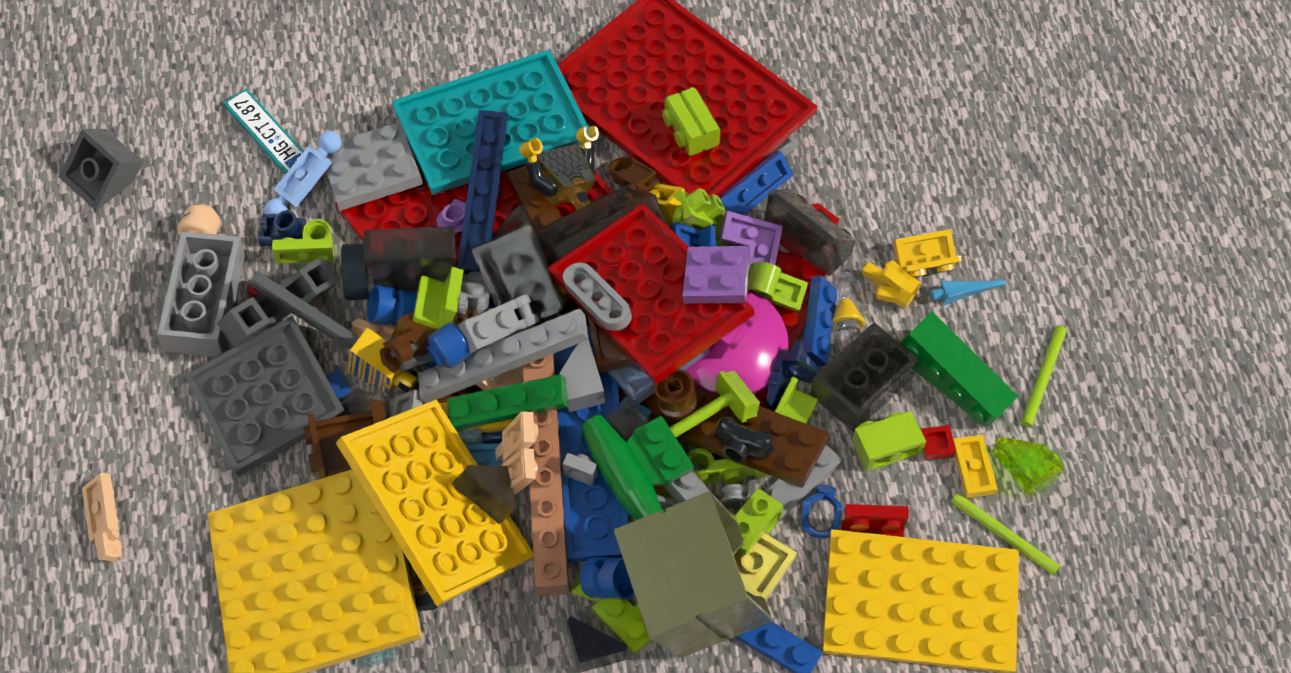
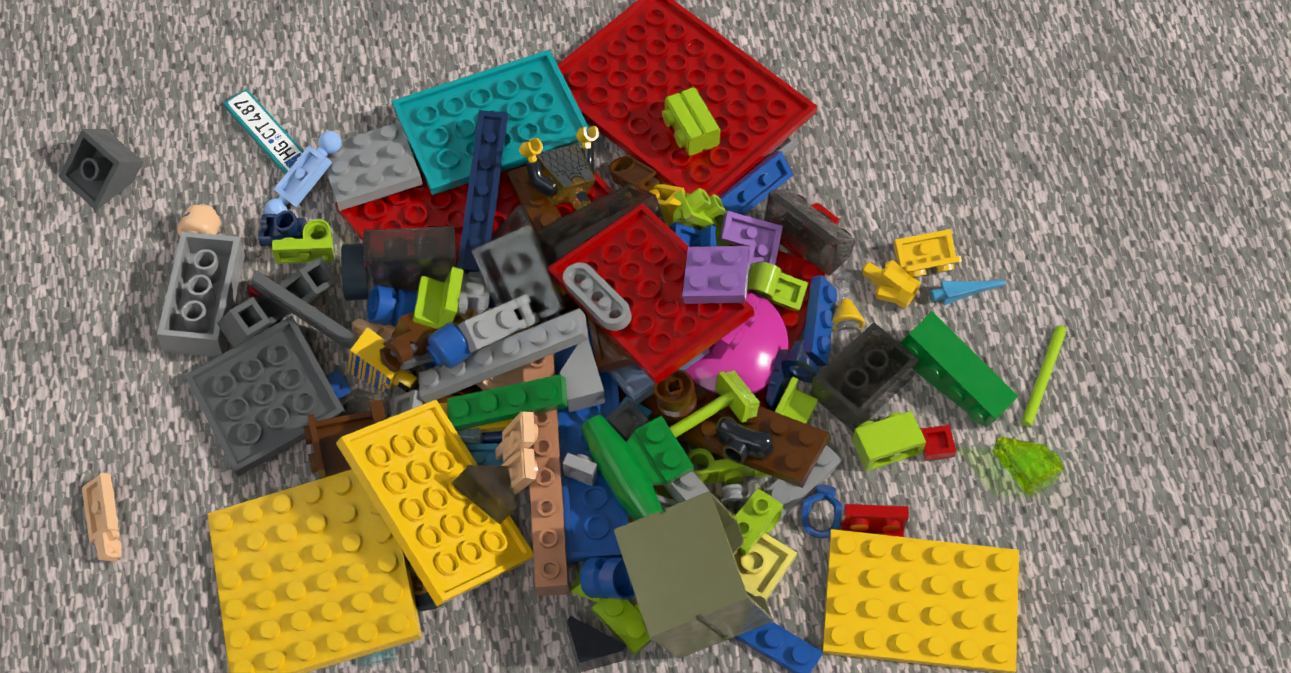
(452, 216): medium lavender animal -> none
(974, 466): yellow plate -> none
(1005, 534): lime bar -> none

